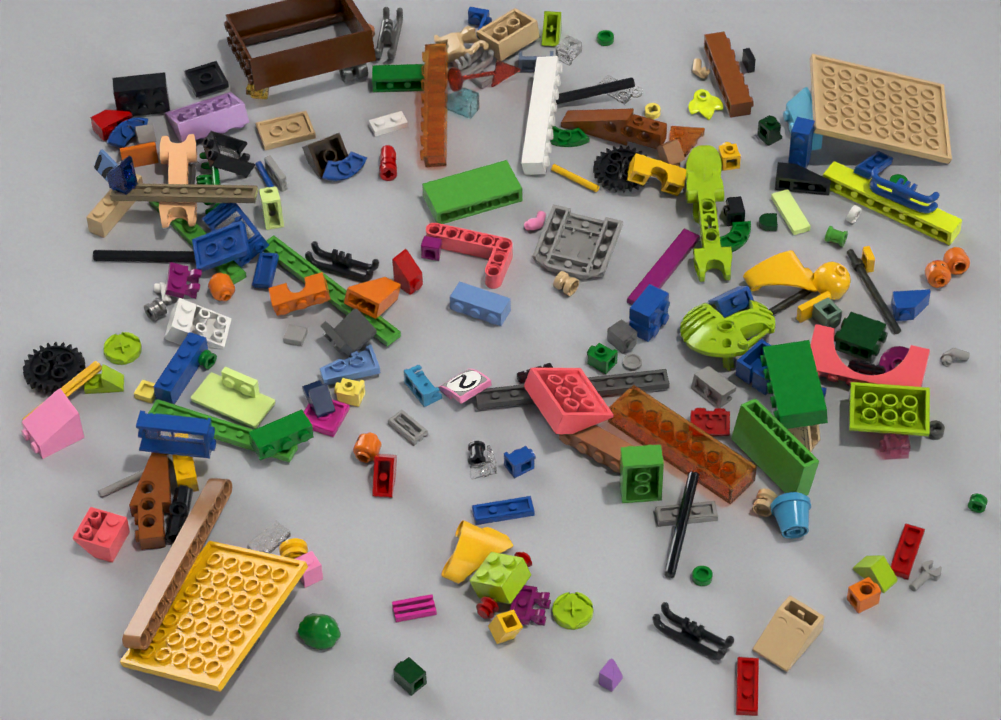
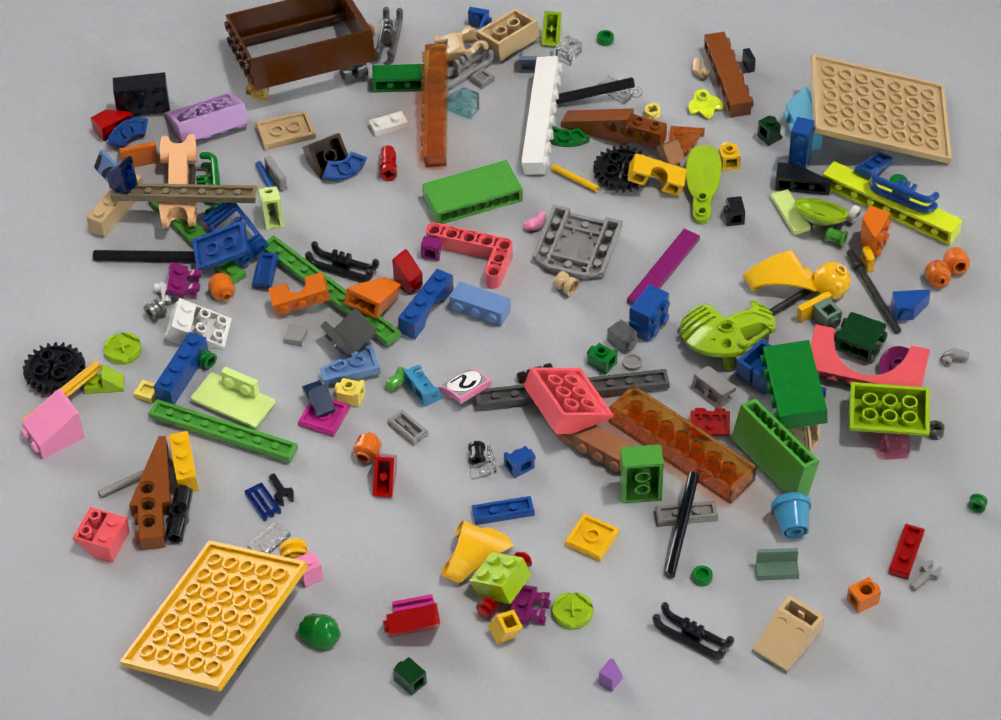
(145, 134): light grey tile -> none
(176, 435): blue door -> none
(177, 564): medium nougat beam -> none
(206, 79): black plate -> none
(225, 152): black window -> none
(269, 512): none -> clear blue tile
(281, 434): green brick -> none
(281, 491): none -> black bar
(395, 380): none -> bright green arm
(412, 620): none -> red slope
(414, 316): none -> blue arch
(501, 73): clear red piece -> none
(592, 537): none -> yellow tile
(711, 253): lime piece -> none
(732, 300): blue panel -> none
(737, 236): green tile -> none
(747, 686): red tile -> none
(762, 504): tan wheel -> none
(768, 222): dark green tile -> none
(777, 564): none -> sand green panel
(820, 212): none -> lime dish
(866, 368): black axle -> none
(875, 229): none -> orange slope
(878, 570): lime slope -> none

